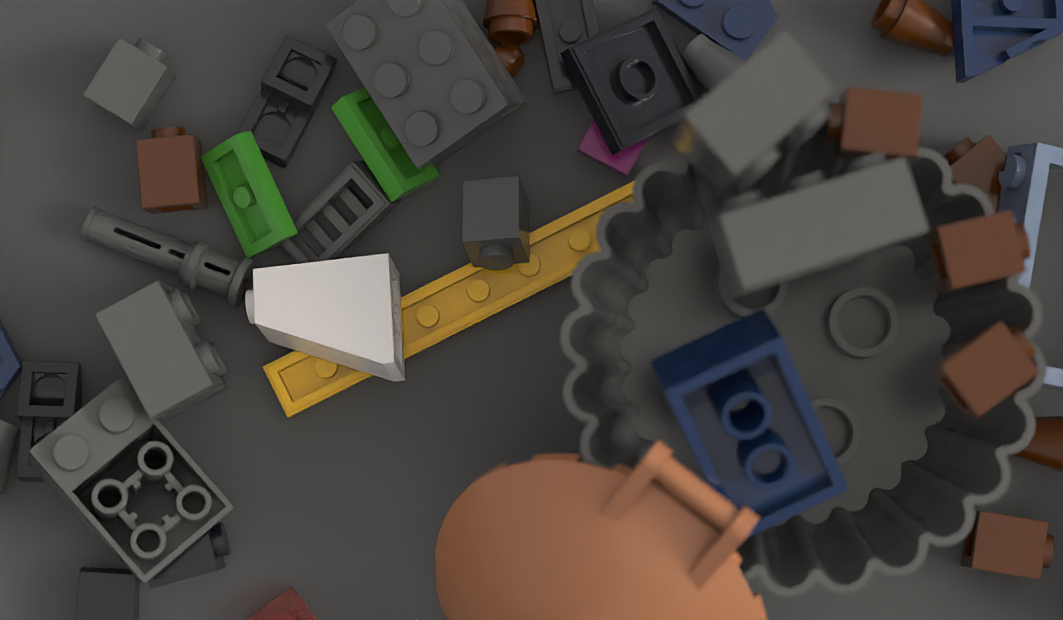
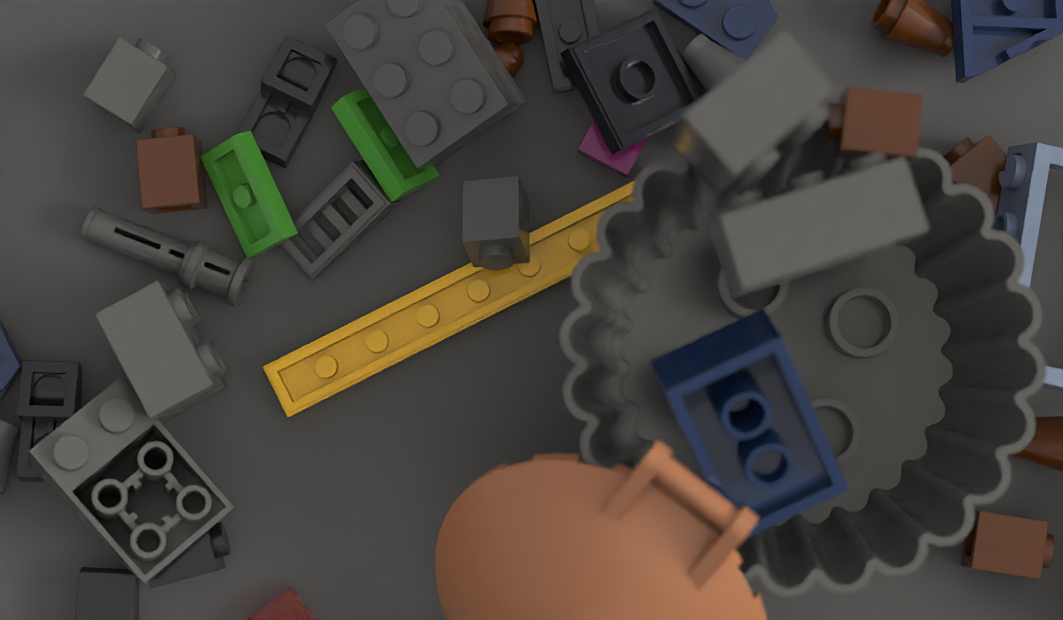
(334, 311): white slope -> none
(978, 250): reddish brown brick -> none
(986, 368): reddish brown brick -> none

